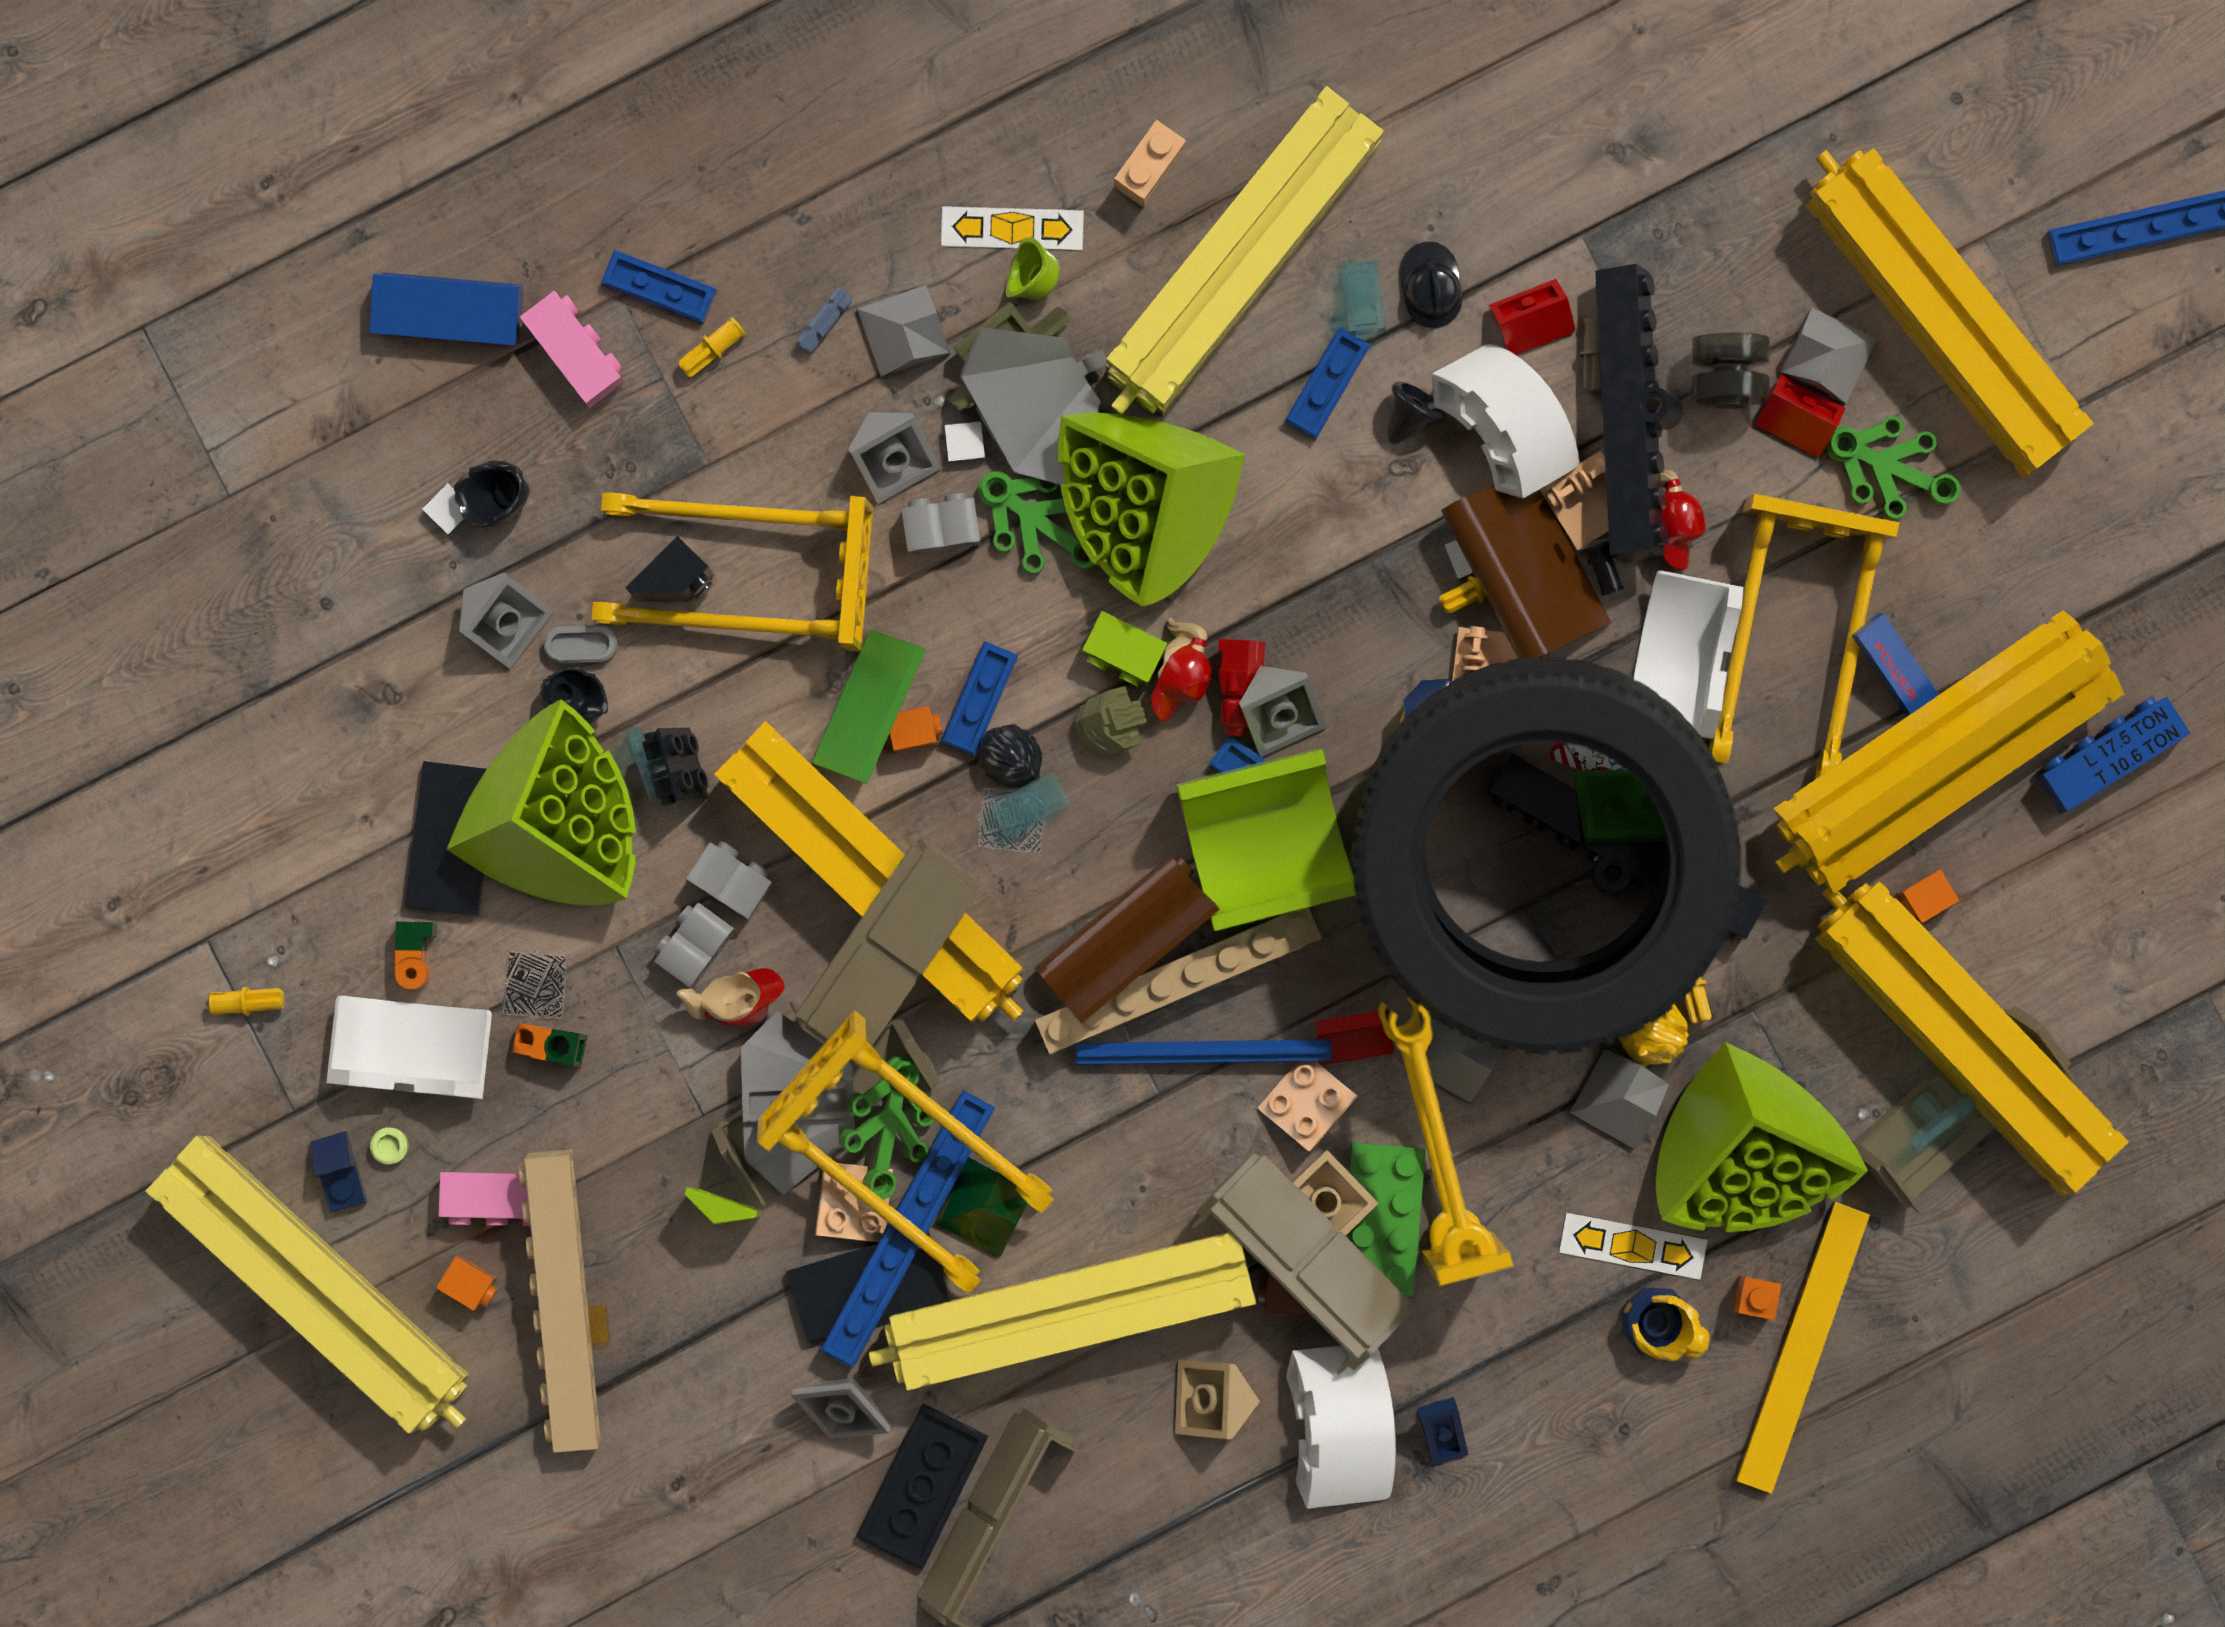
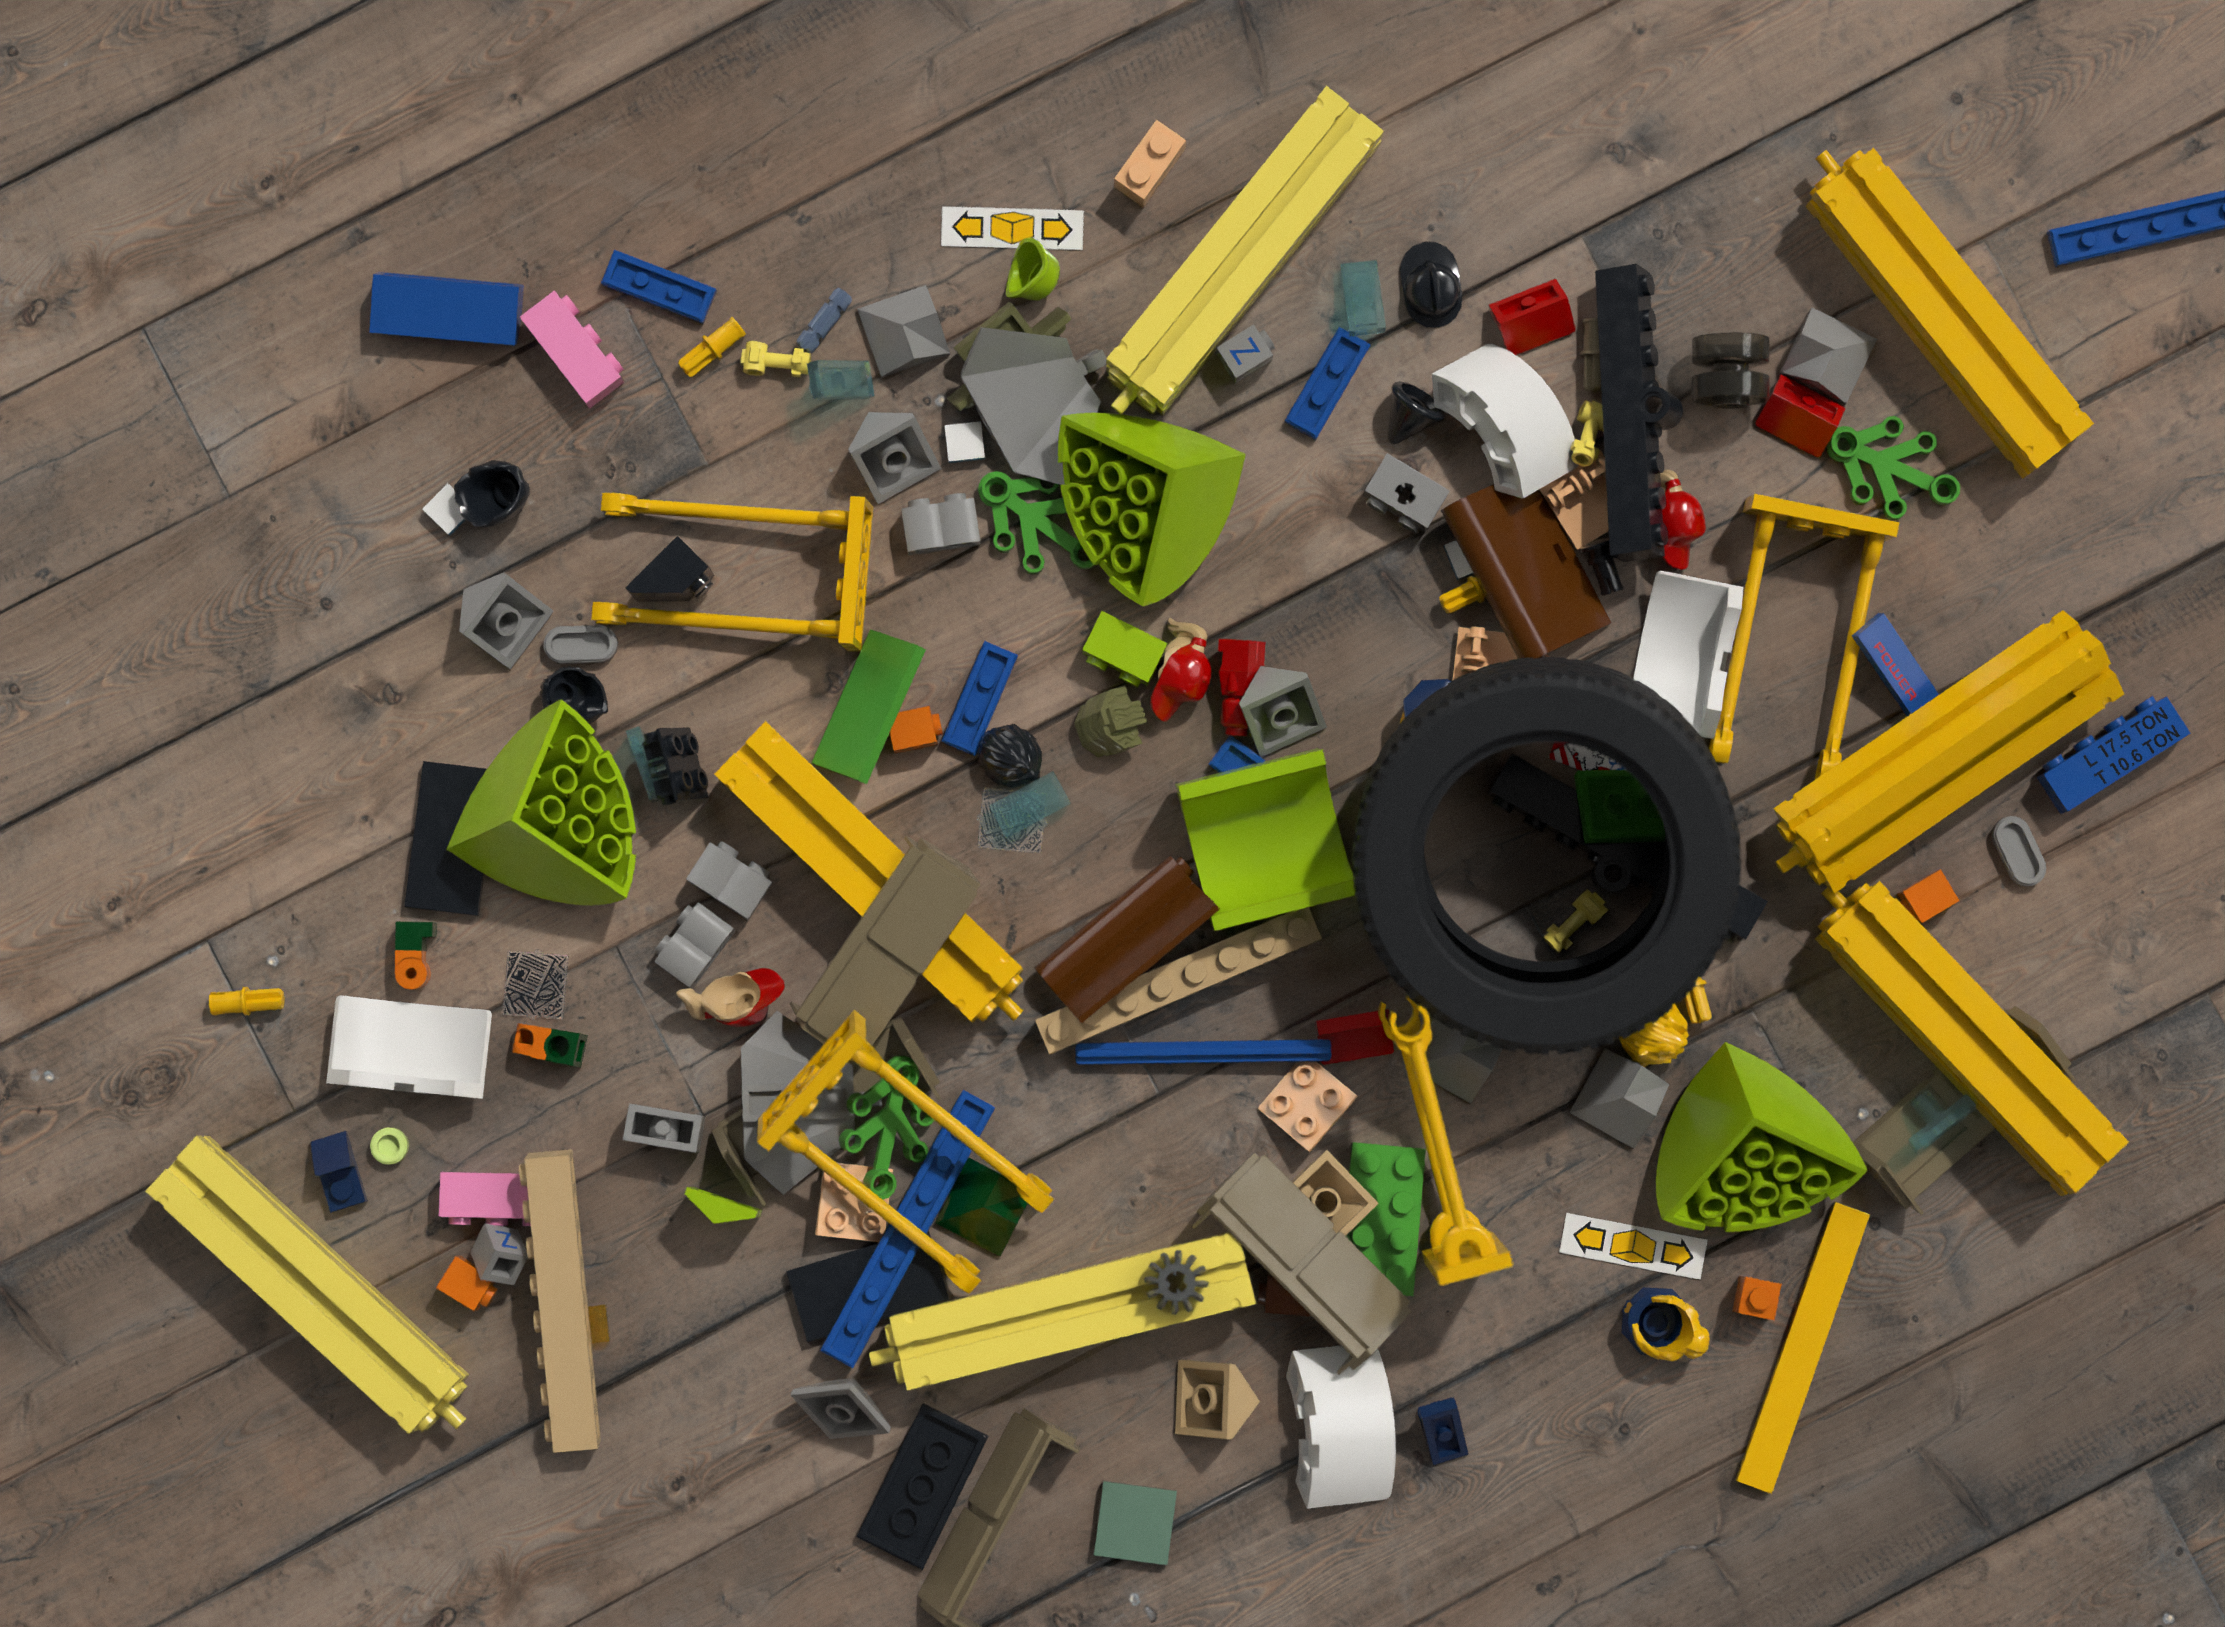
(499, 1254): none -> light grey brick
(664, 1128): none -> light grey brick
(756, 358): none -> light yellow bar
(840, 380): none -> clear light blue tile
(1135, 1522): none -> sand green tile
(1188, 1279): none -> dark grey gear
(1245, 353): none -> light grey brick
(1425, 493): none -> light grey brick
(1583, 450): none -> light yellow bar
(1588, 907): none -> light yellow bar
(2018, 851): none -> light grey tile

